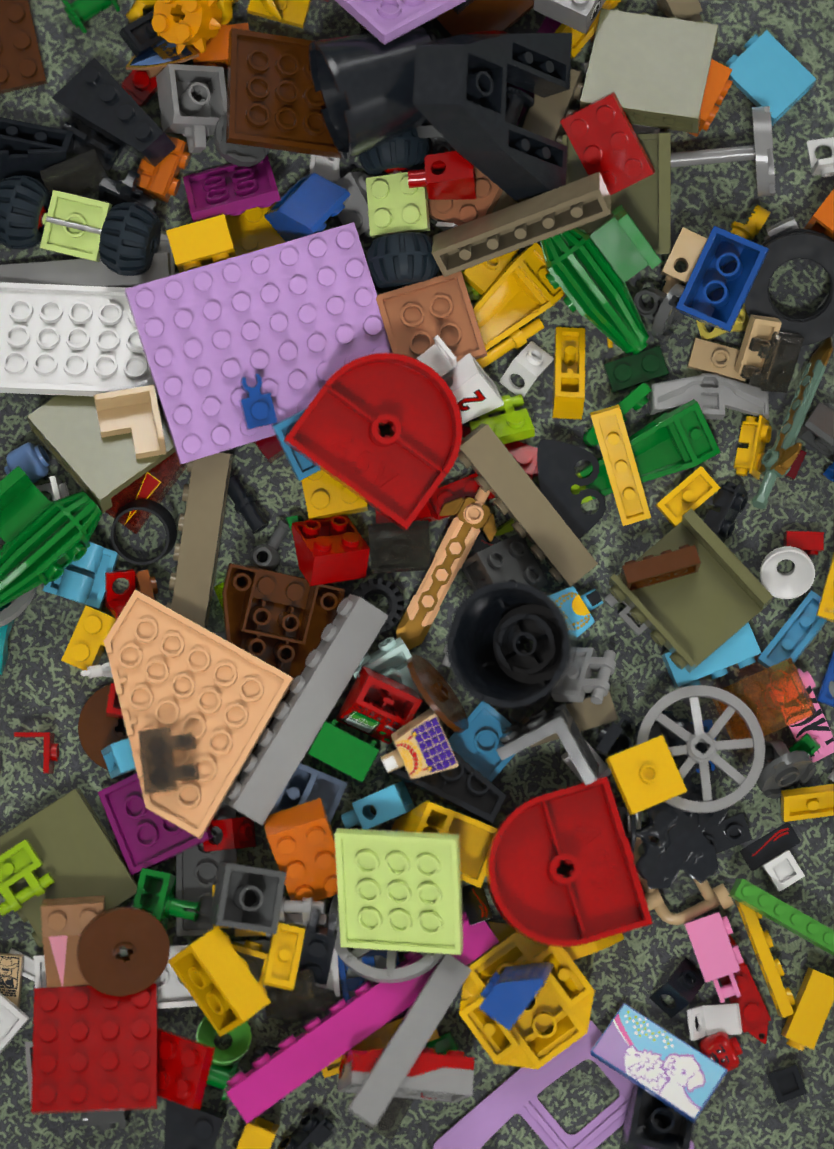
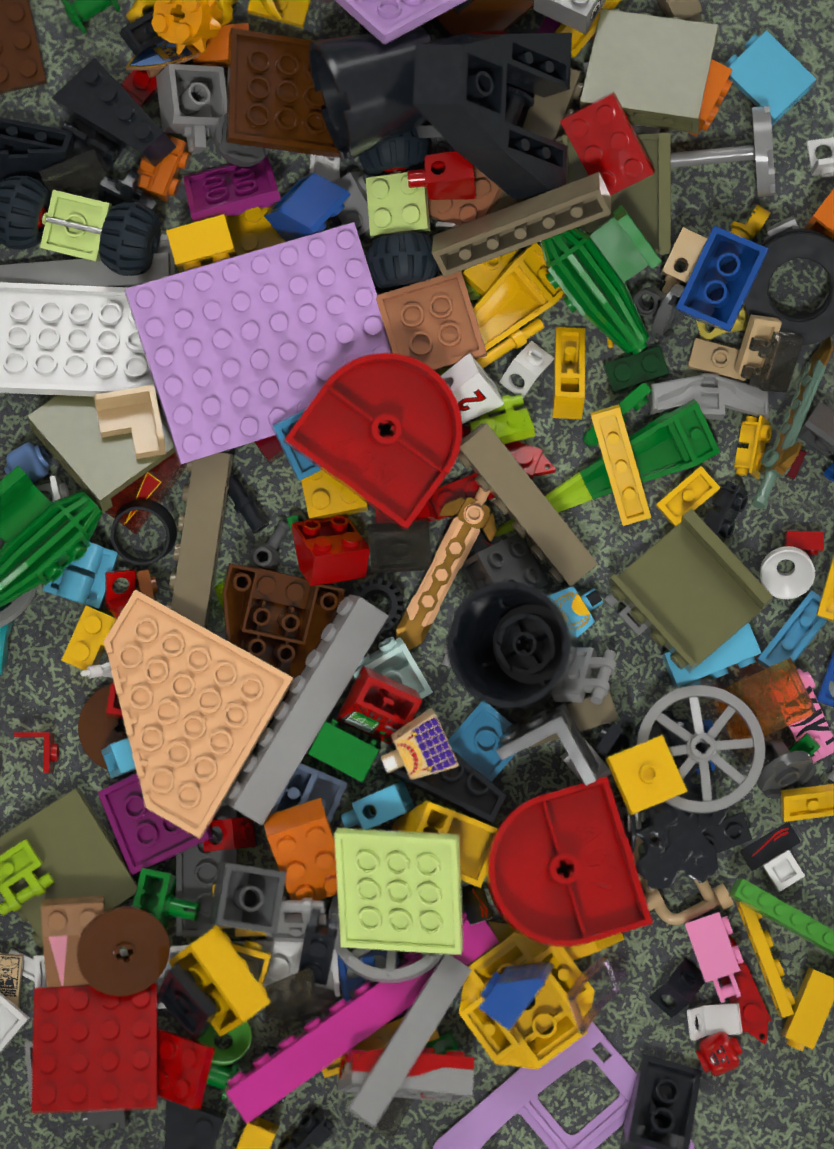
(158, 760): clear smoke plate -> none
(187, 1001): none -> black plate
(257, 408): blue plate -> none
(284, 957): yellow plate -> none
(437, 693): reddish brown piece -> none
(439, 357): white bracket -> none
(557, 476): black piece -> none
(614, 976): none -> sword
(659, 1062): tile -> none
(661, 567): reddish brown piece -> none
(786, 1083): black plate -> none

